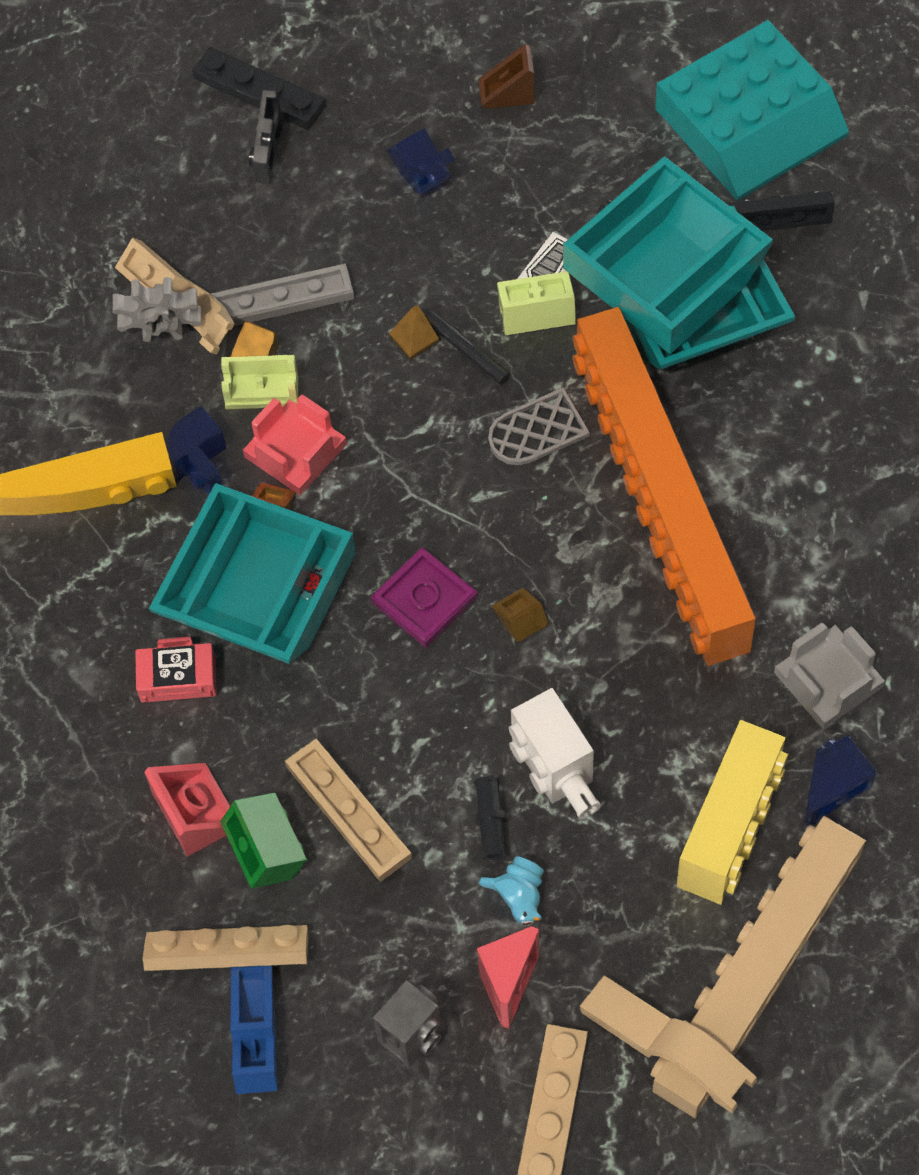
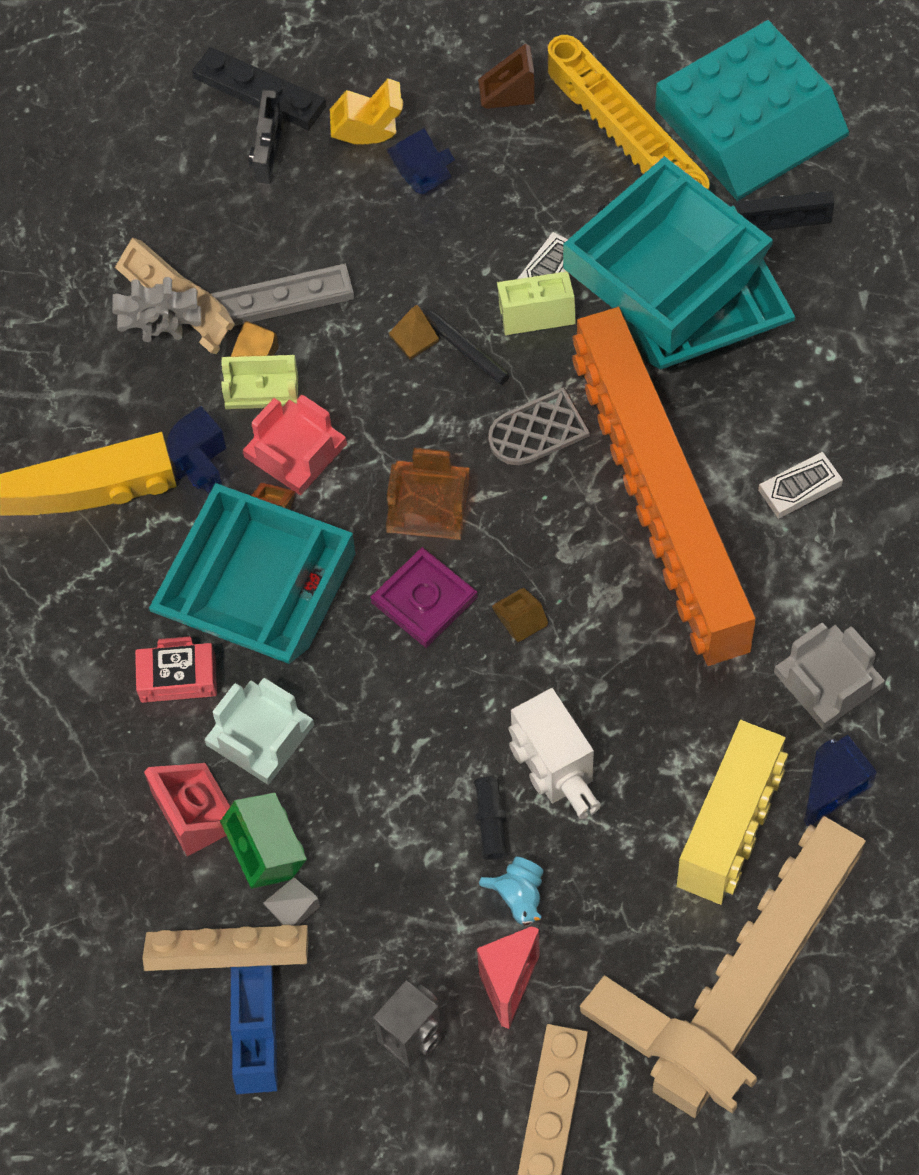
(258, 728): none -> light aqua panel
(292, 903): none -> light grey slope
(348, 810): tan plate -> none
(367, 119): none -> yellow brick
(427, 495): none -> clear orange panel
(615, 109): none -> yellow gear
(800, 485): none -> white tile

